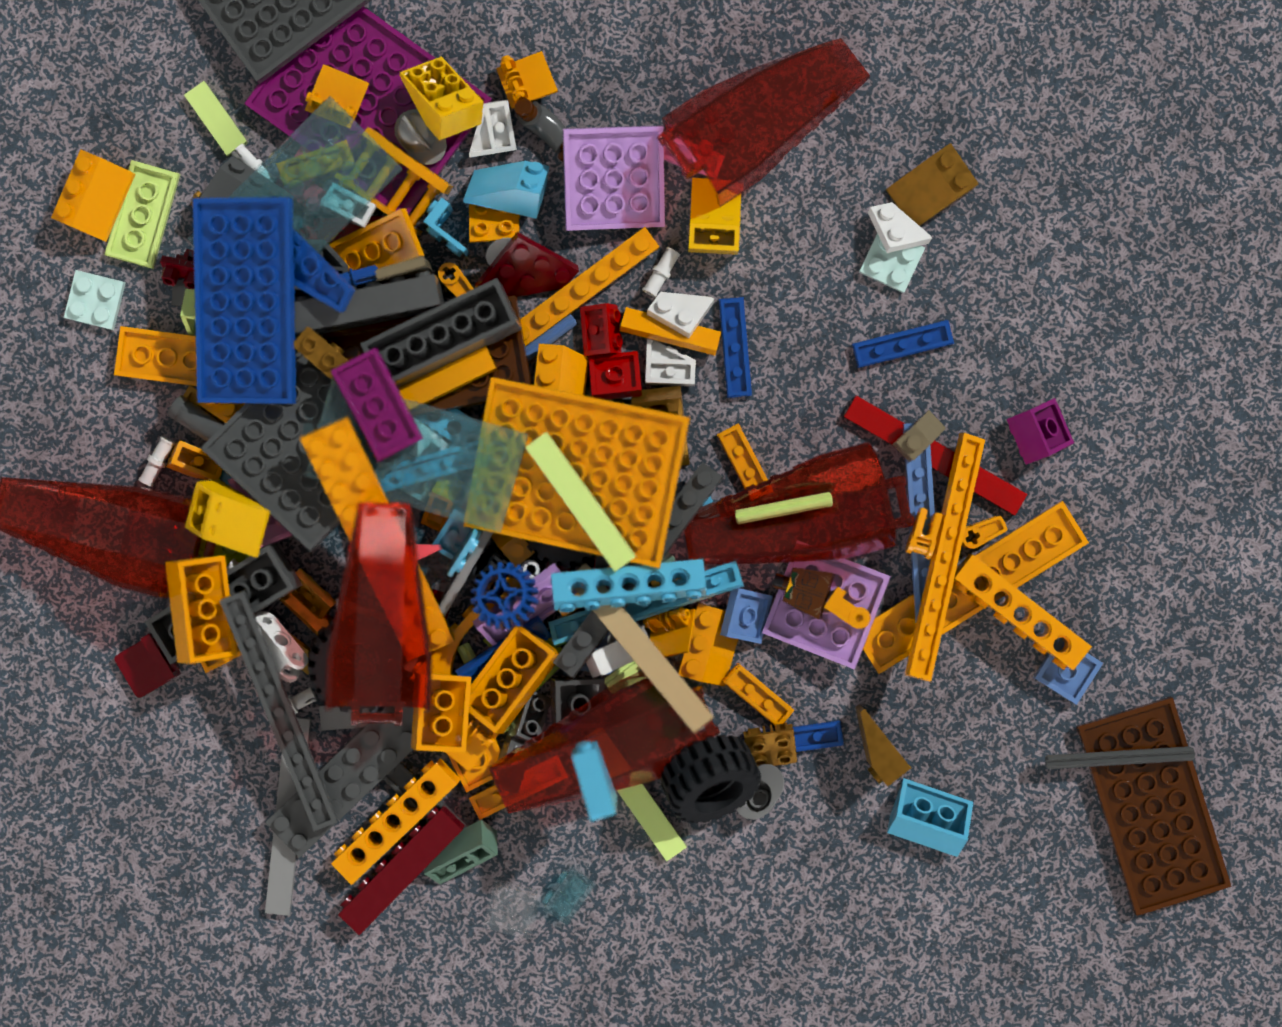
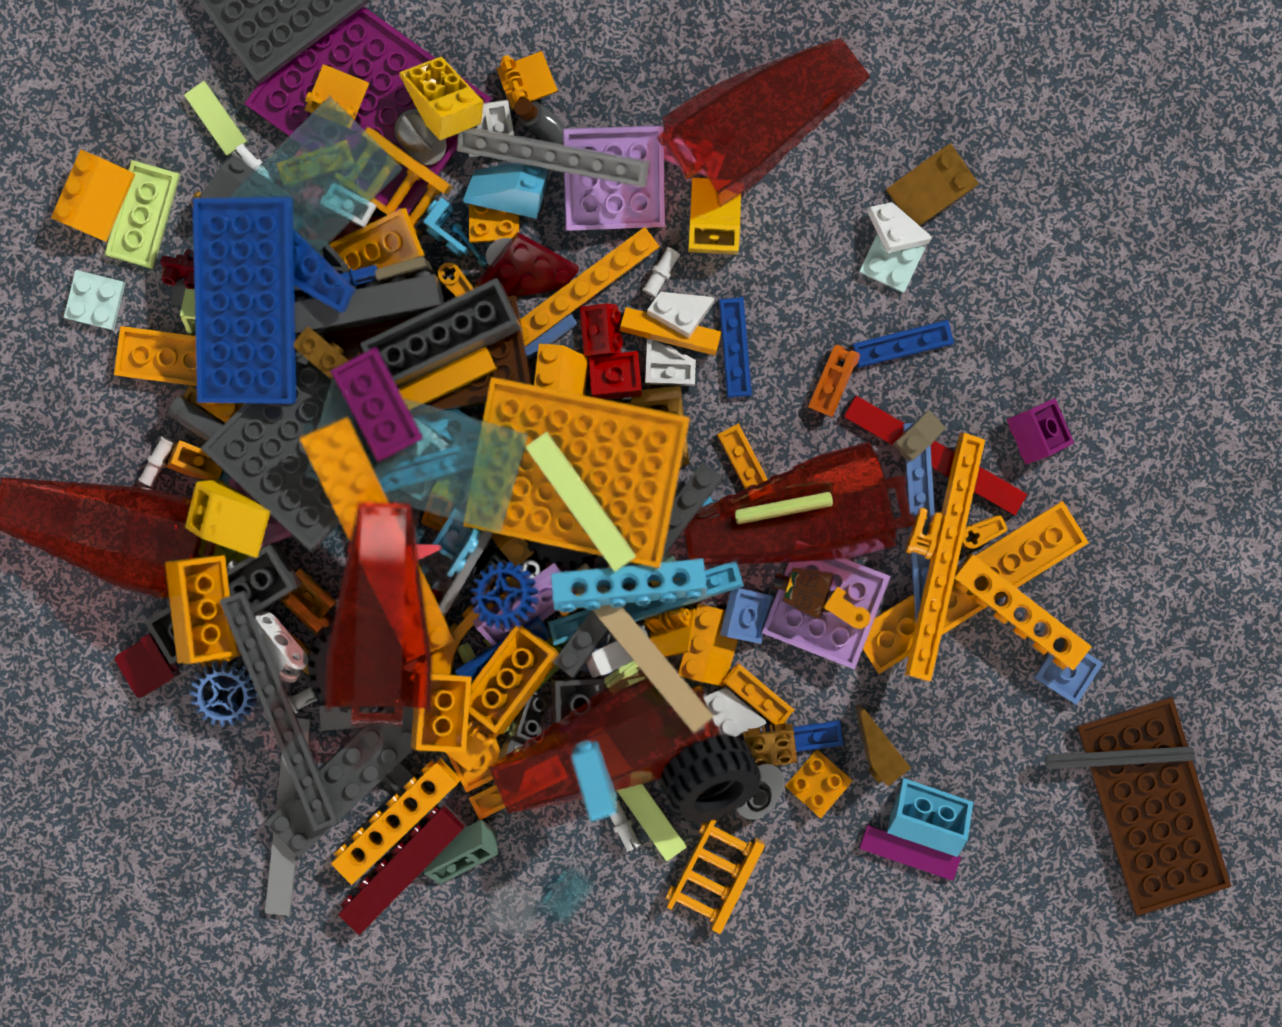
(229, 702): none -> medium blue gear
(457, 228): none -> medium azure hinge
(554, 156): none -> light grey tile
(624, 828): none -> white pin
(728, 894): none -> light orange fence
(731, 713): none -> white wing
(819, 783): none -> light orange hinge
(833, 380): none -> orange plate
(909, 853): none -> magenta tile

